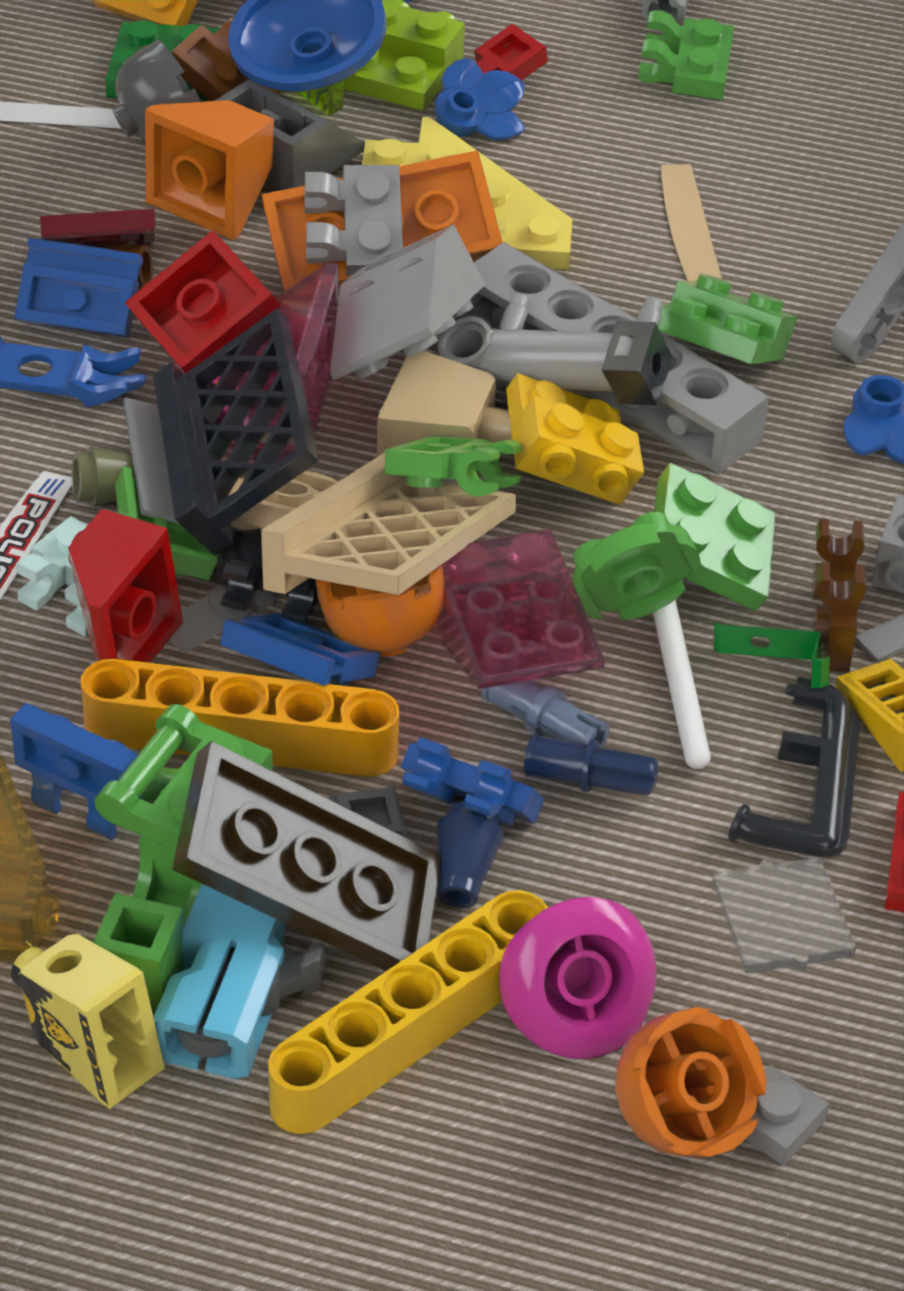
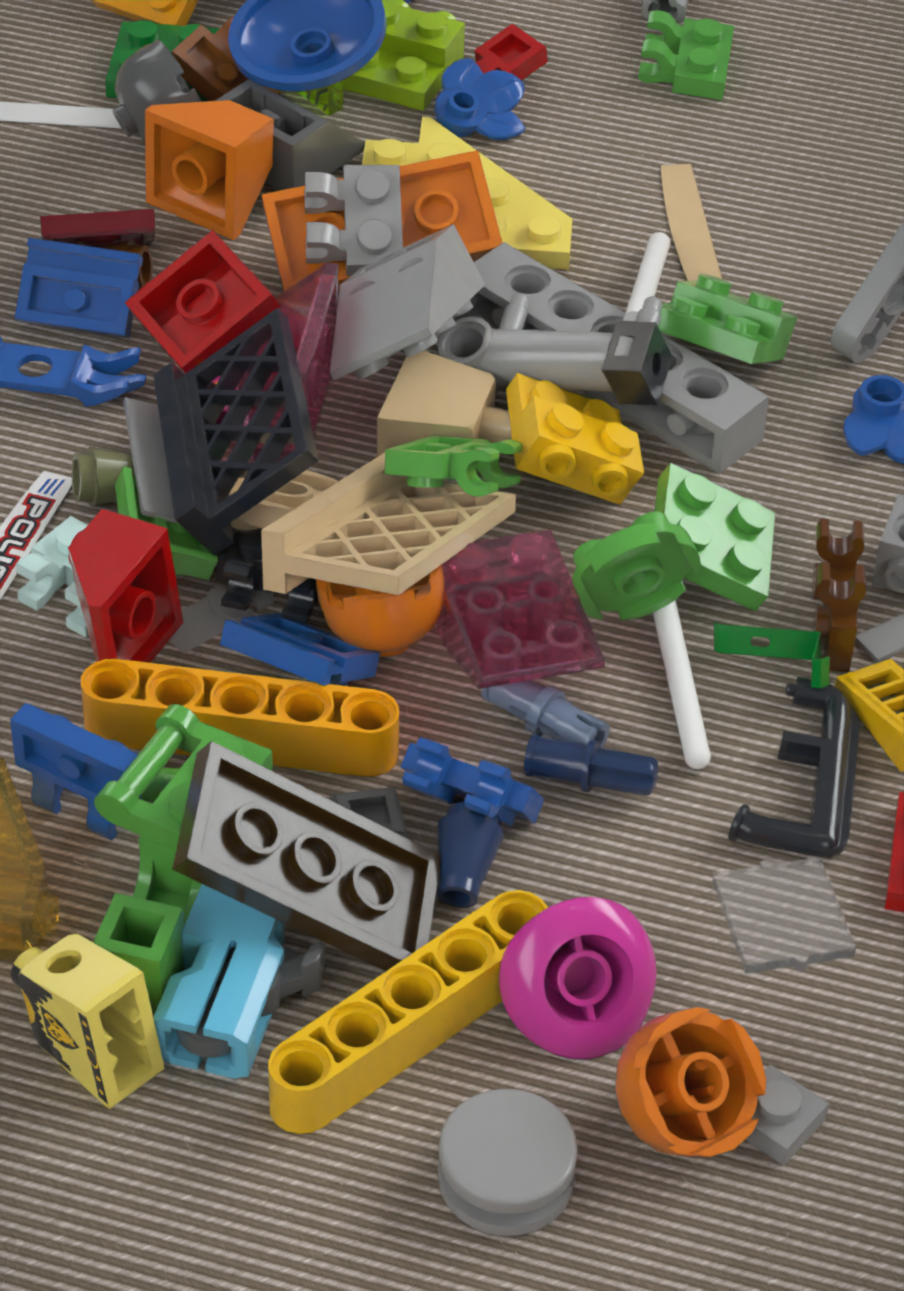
(507, 1162): none -> light grey head
(648, 274): none -> white bar

